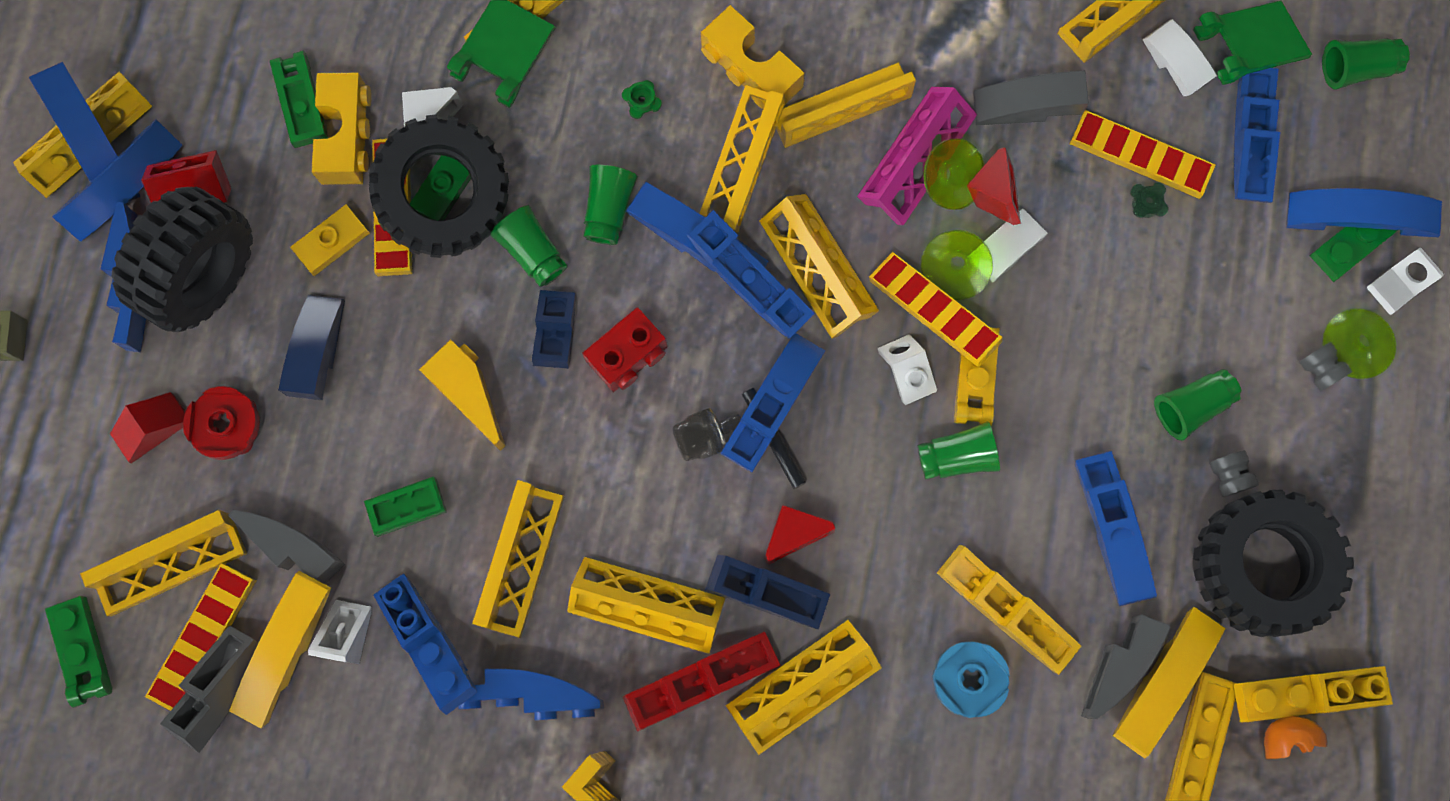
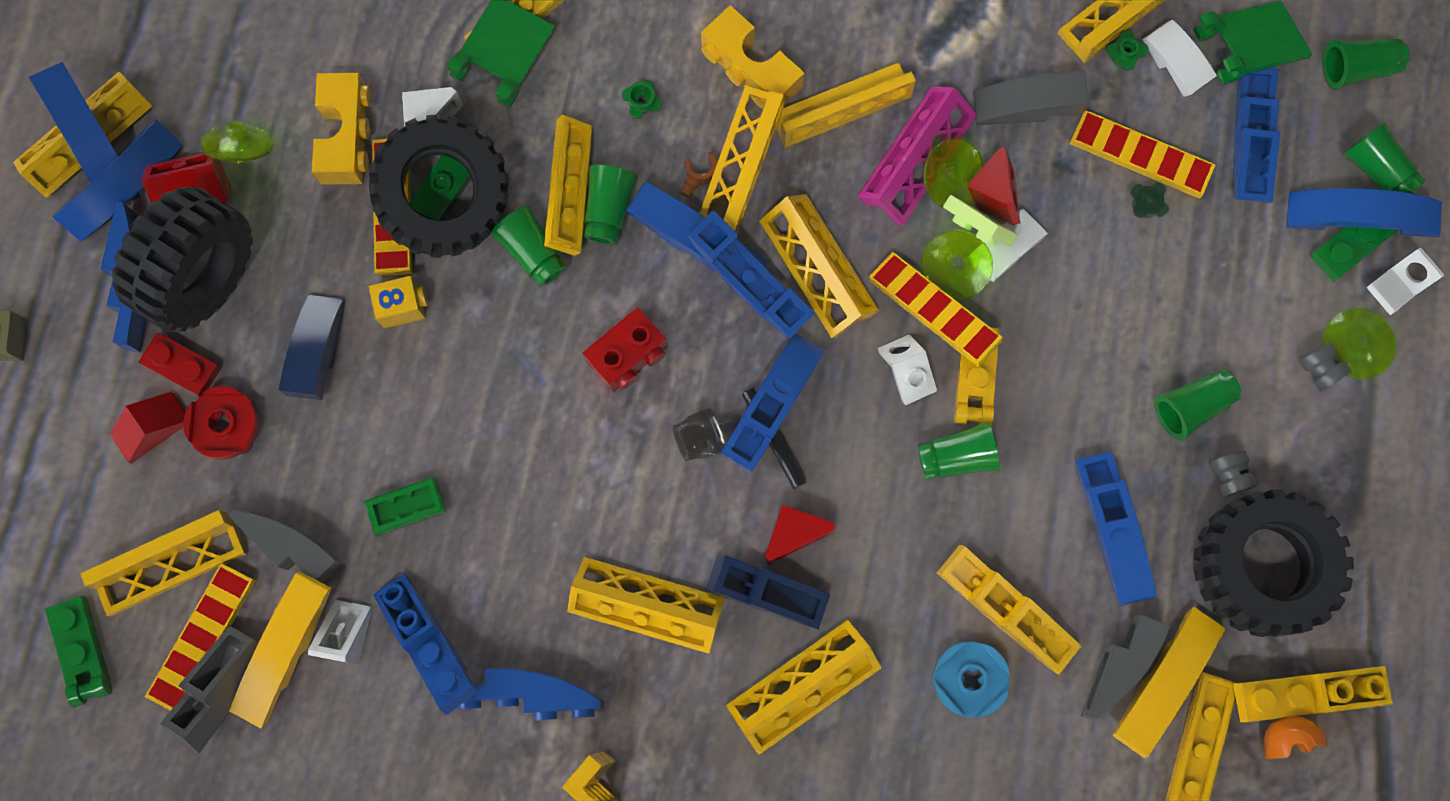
(179, 364): none -> red plate
(237, 142): none -> clear neon green dish
(298, 99): green plate -> none
(329, 240): yellow plate -> none
(398, 301): none -> yellow brick
(462, 383): yellow slope -> none
(505, 554): yellow fence -> none
(554, 329): dark blue slope -> none
(568, 185): none -> yellow tile
(694, 180): none -> dark orange piece
(701, 681): red slope -> none
(989, 229): none -> yellowish green plate
(1120, 57): none -> green plate
(1385, 161): none -> green plant

